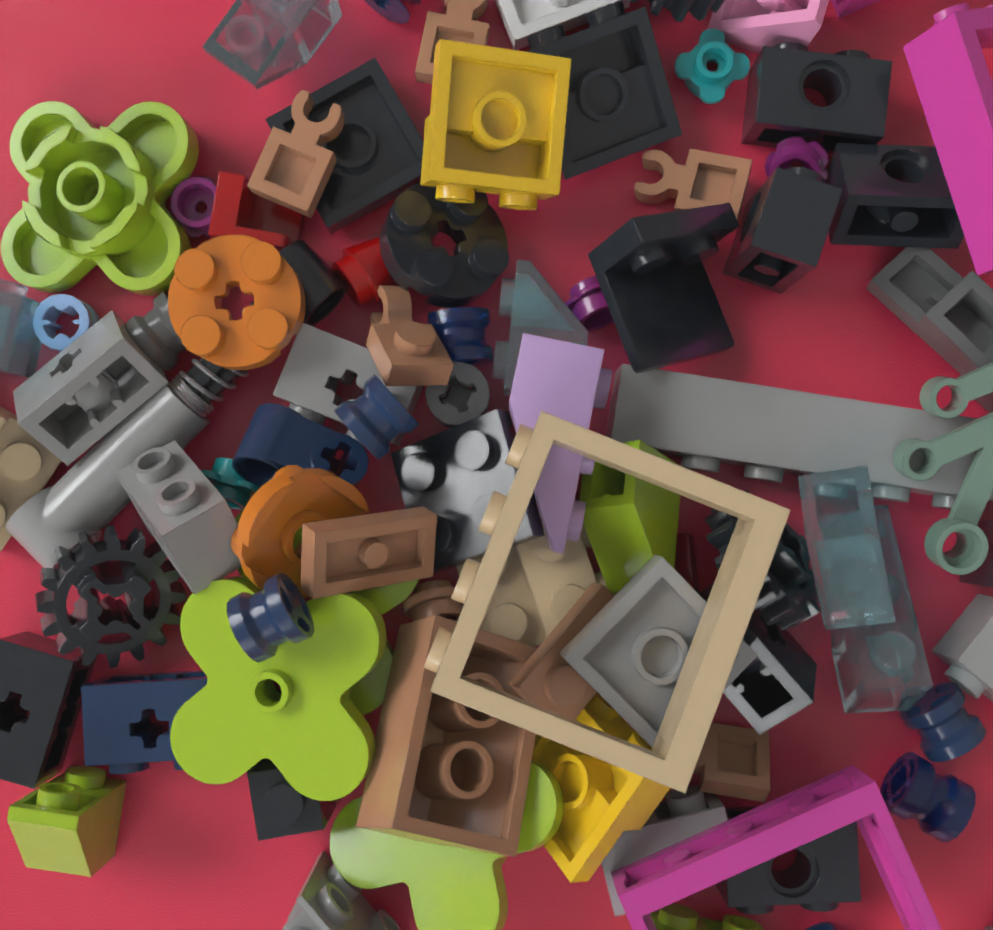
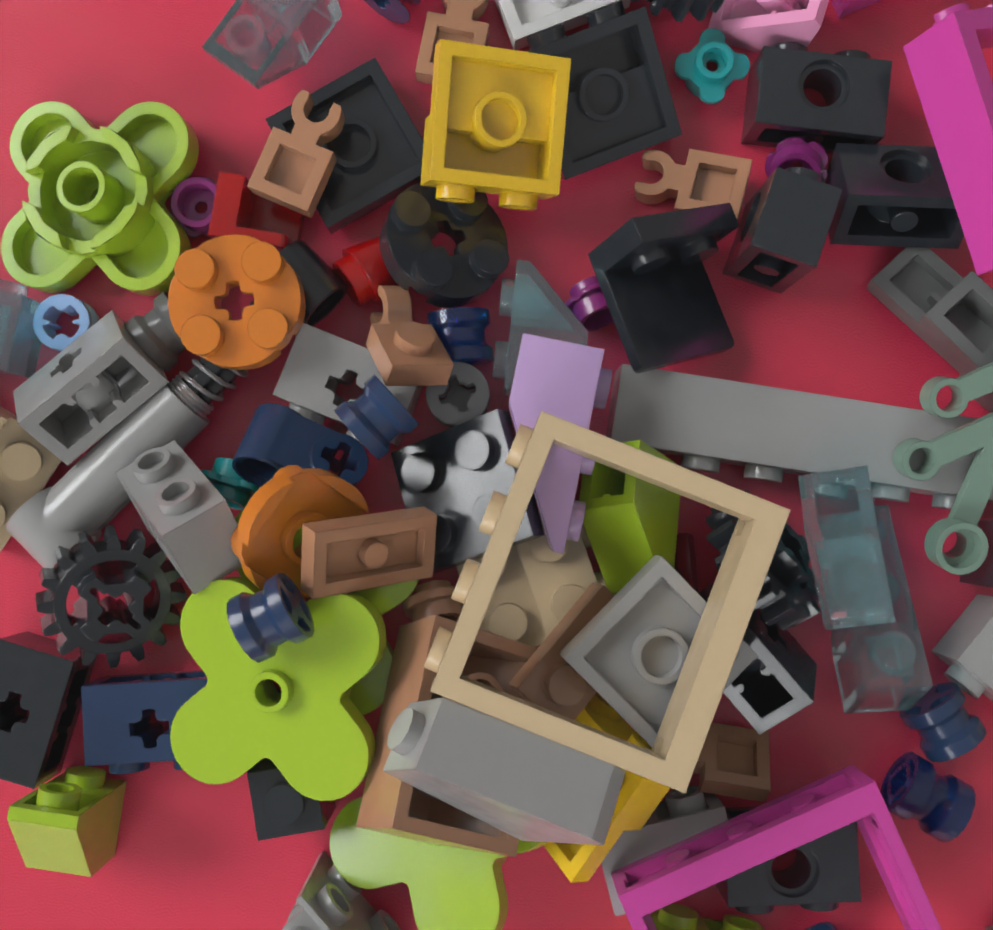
(503, 773): none -> light grey slope

